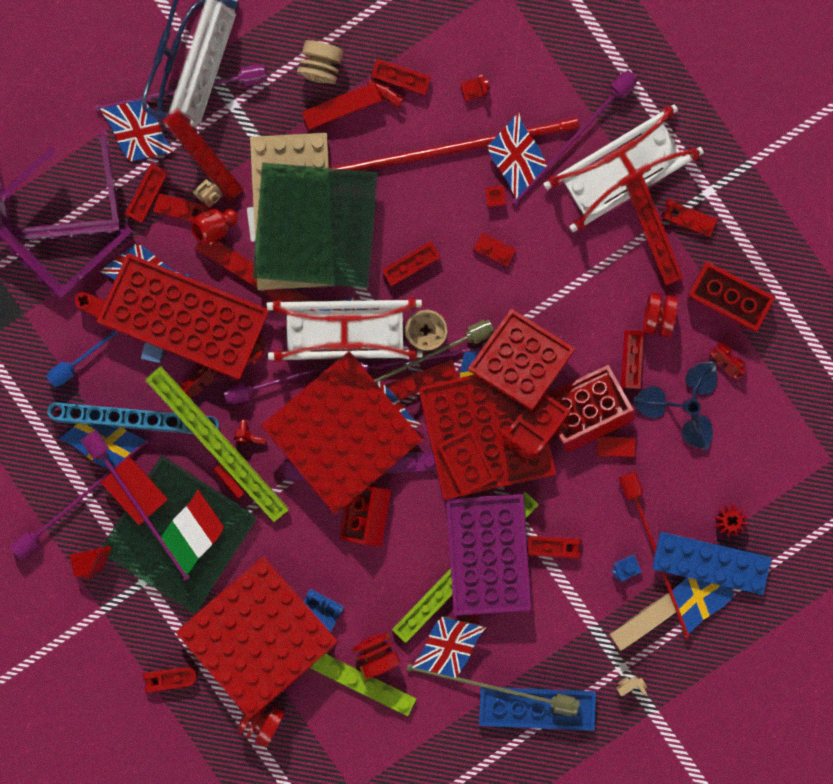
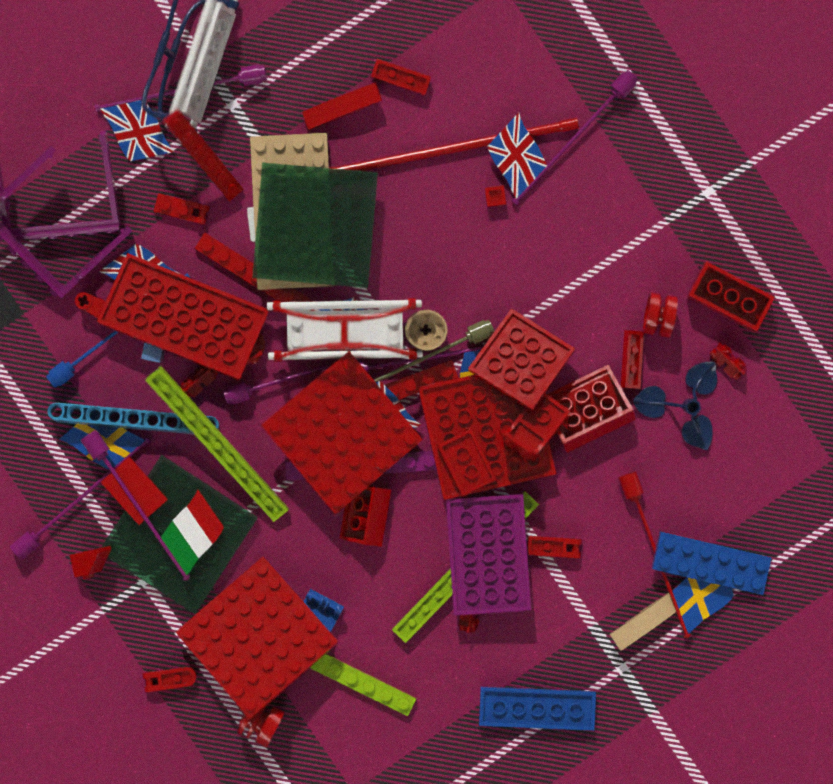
(146, 193): red plate -> none
(207, 193): tan bracket -> none
(213, 225): red piece -> none
(233, 486): red plate -> none
(243, 436): red piece -> none
(320, 59): tan wheel -> none
(376, 655): red wheel -> none
(388, 95): red pin -> none
(411, 263): red plate -> none
(449, 651): flag -> none
(475, 88): red bracket -> none
(494, 249): red plate -> none
(608, 177): white piece -> none
(615, 446): red tile -> none
(626, 568): blue bracket -> none
(627, 685): tan bracket -> none
(654, 231): red plate -> none
(689, 218): red plate -> none
(731, 527): red gear -> none

